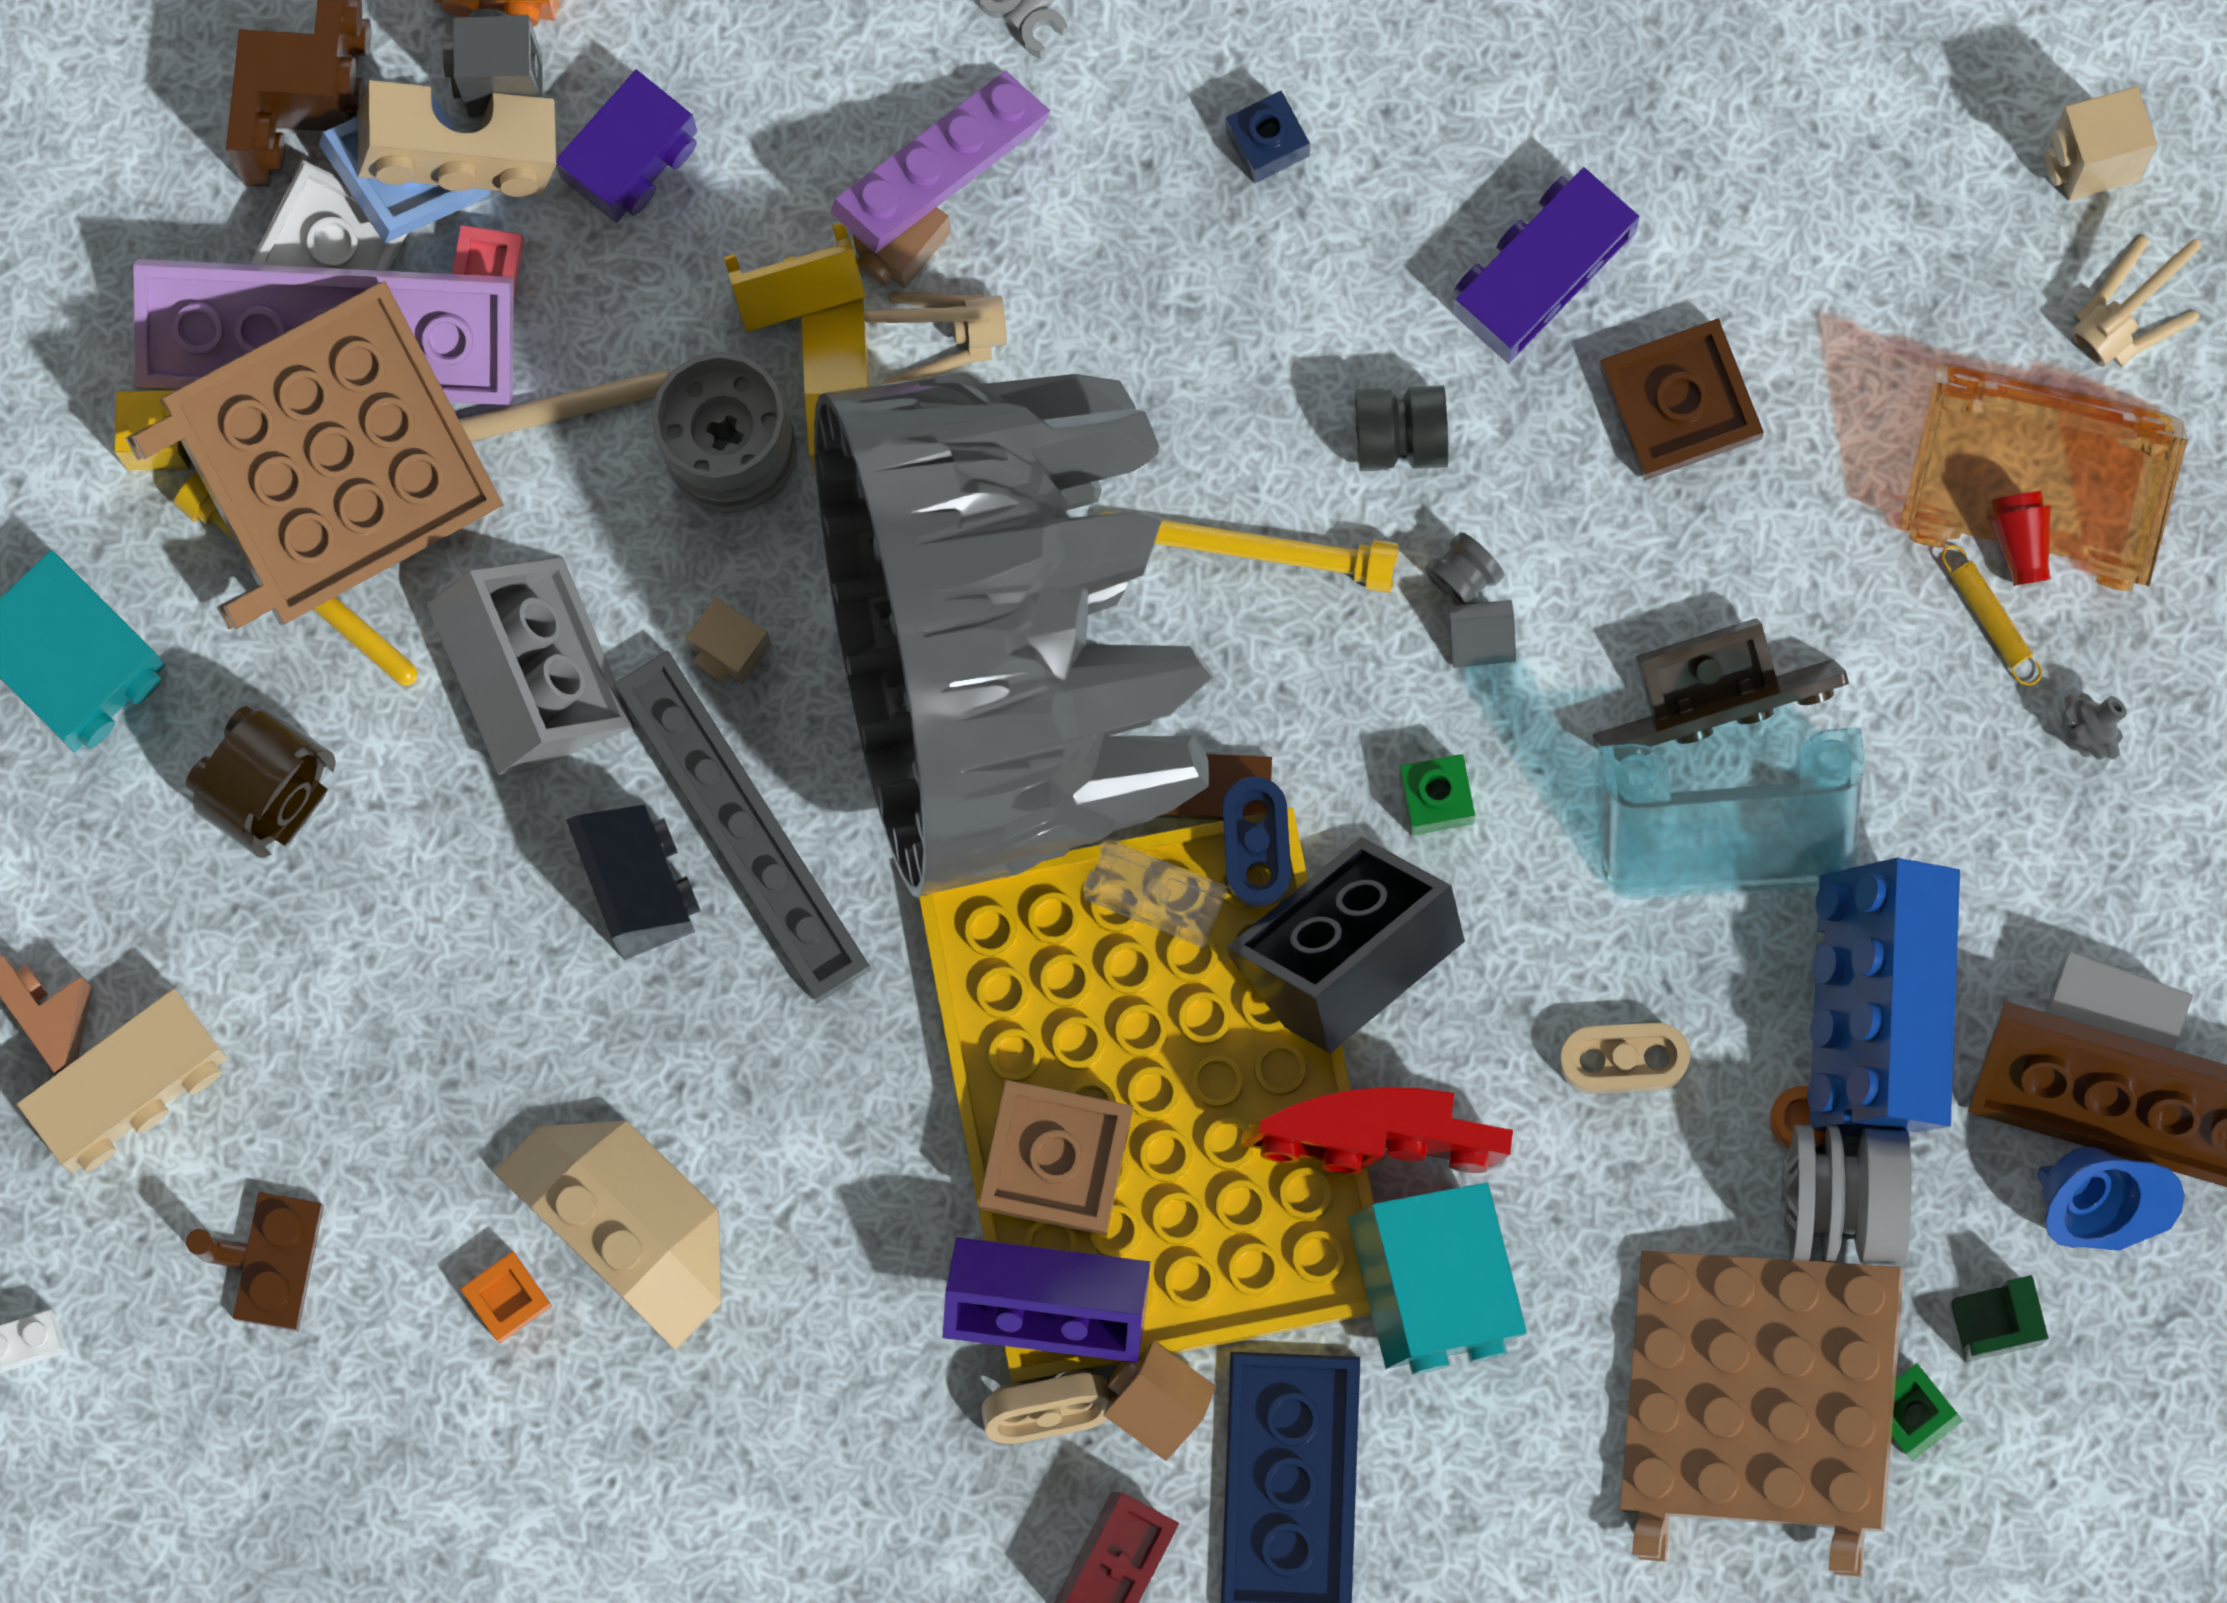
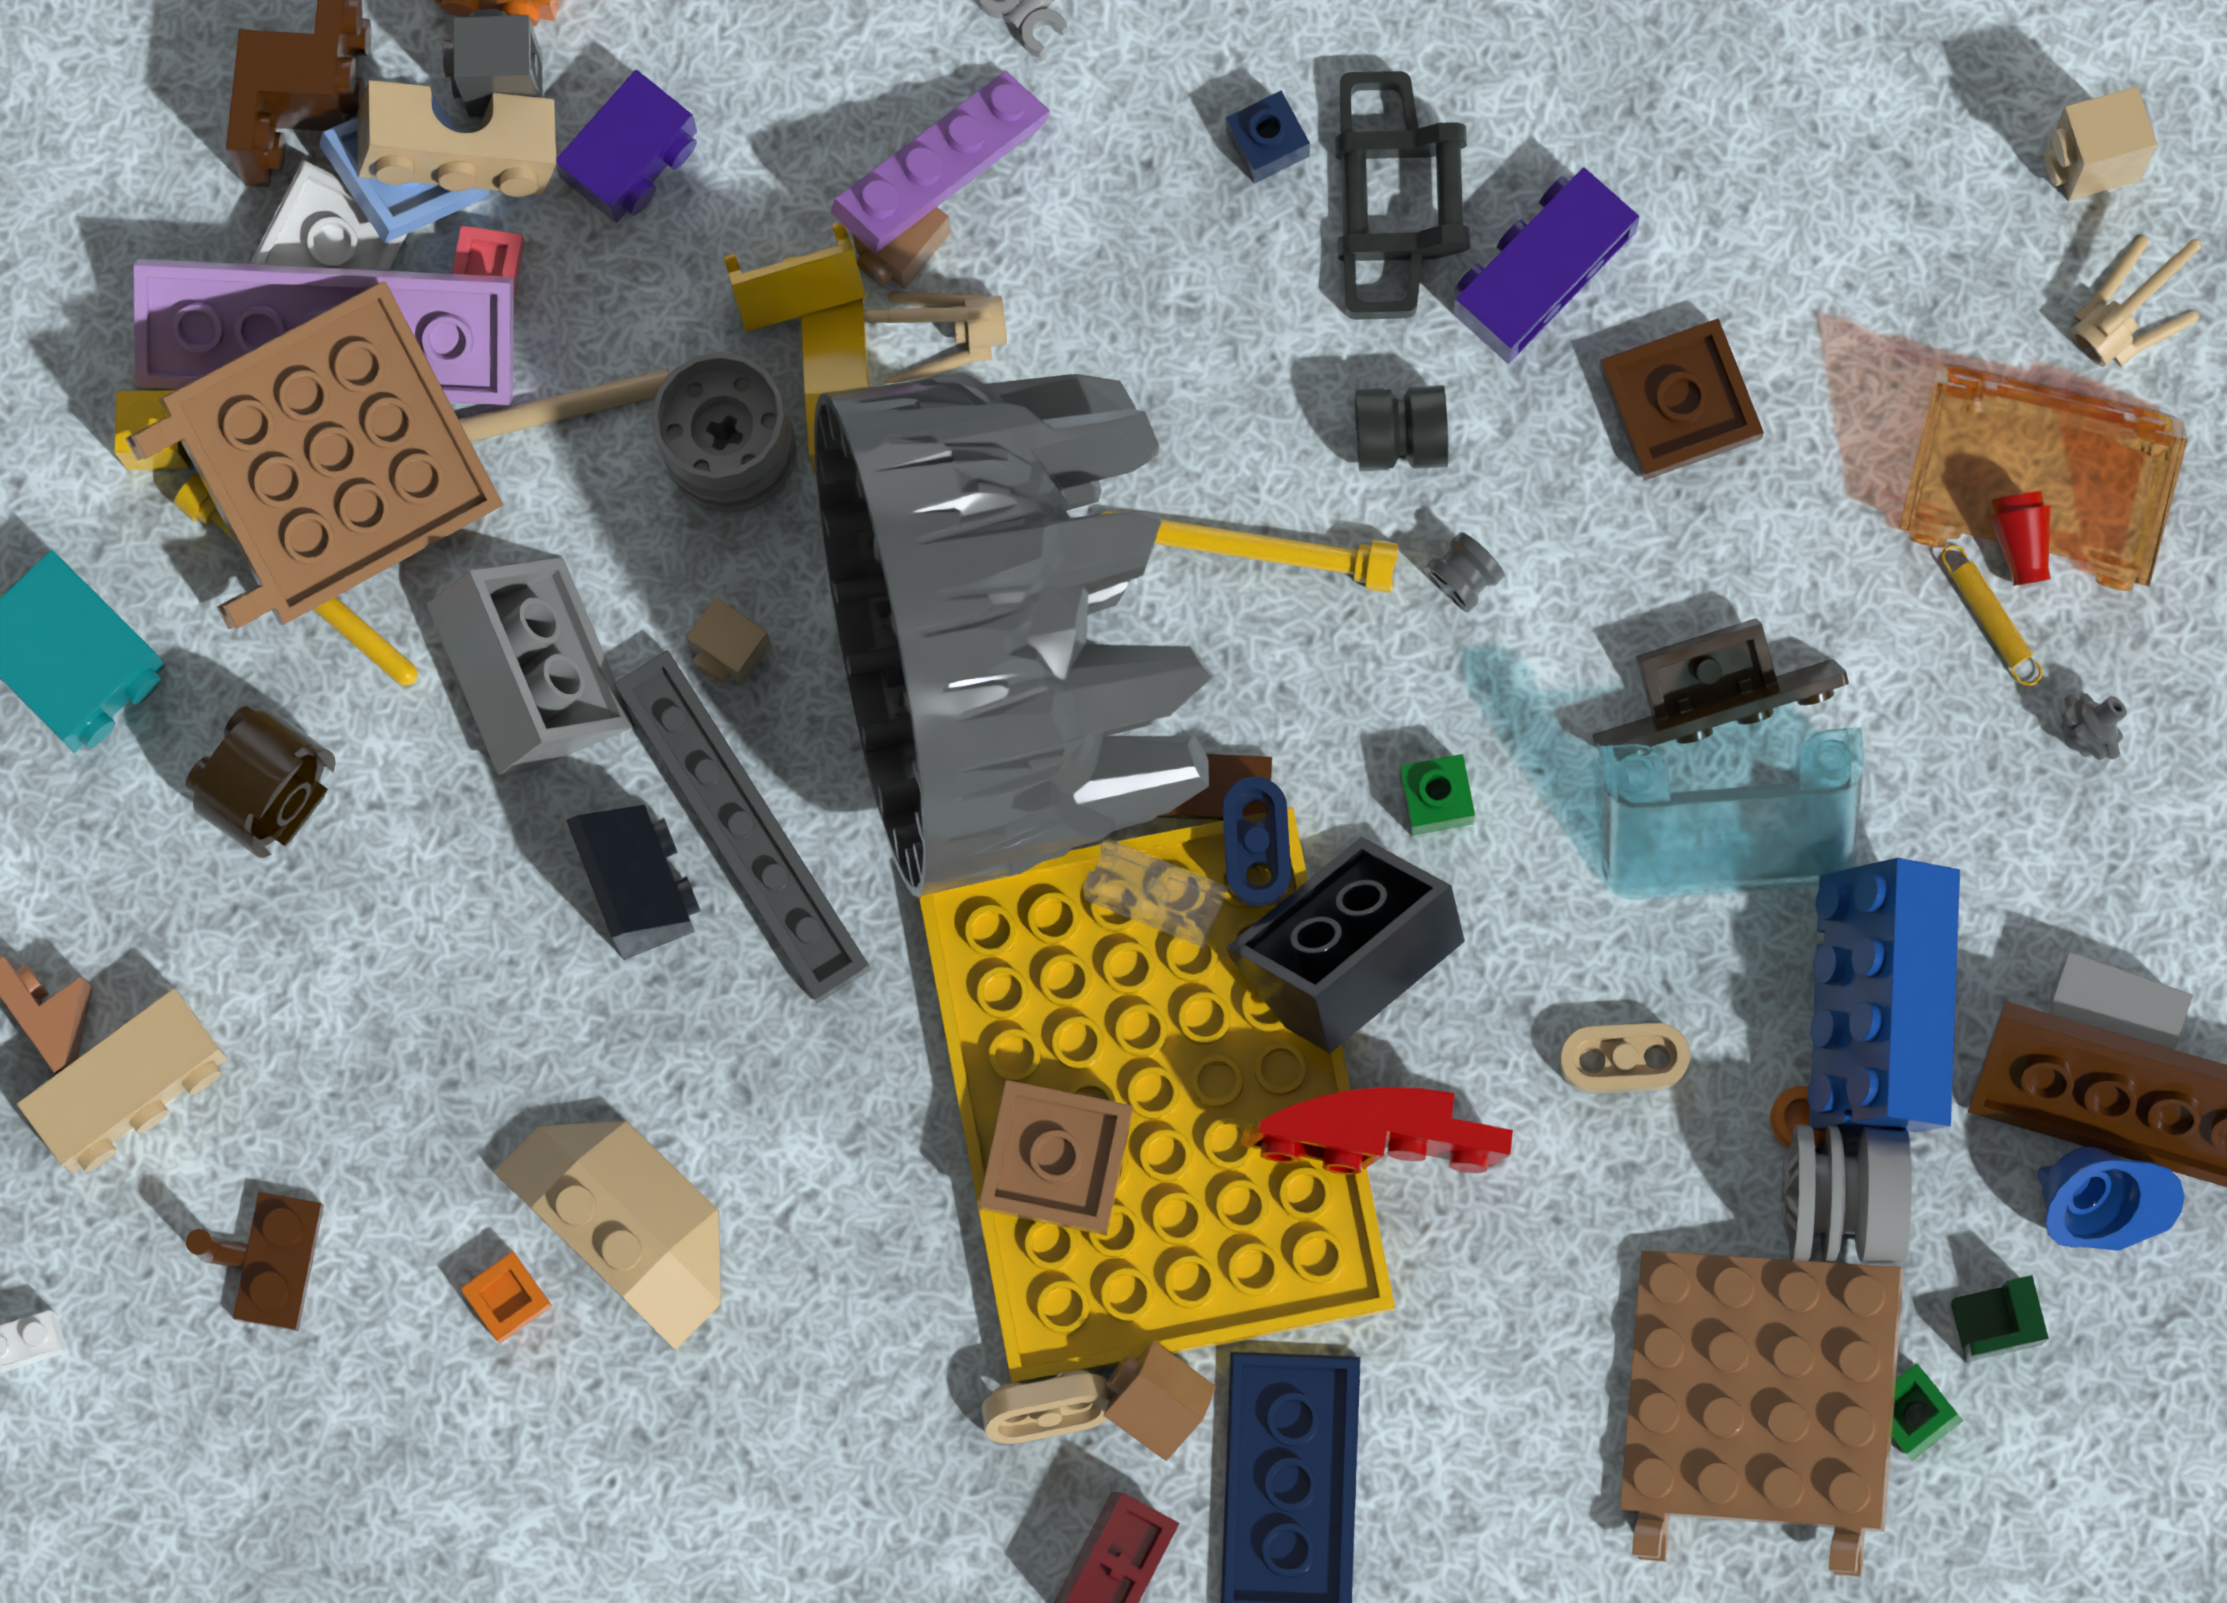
(1046, 1299): dark purple brick -> none
(1353, 149): none -> pearl dark grey bar
(1437, 1278): teal brick -> none
(1482, 633): dark grey tile -> none

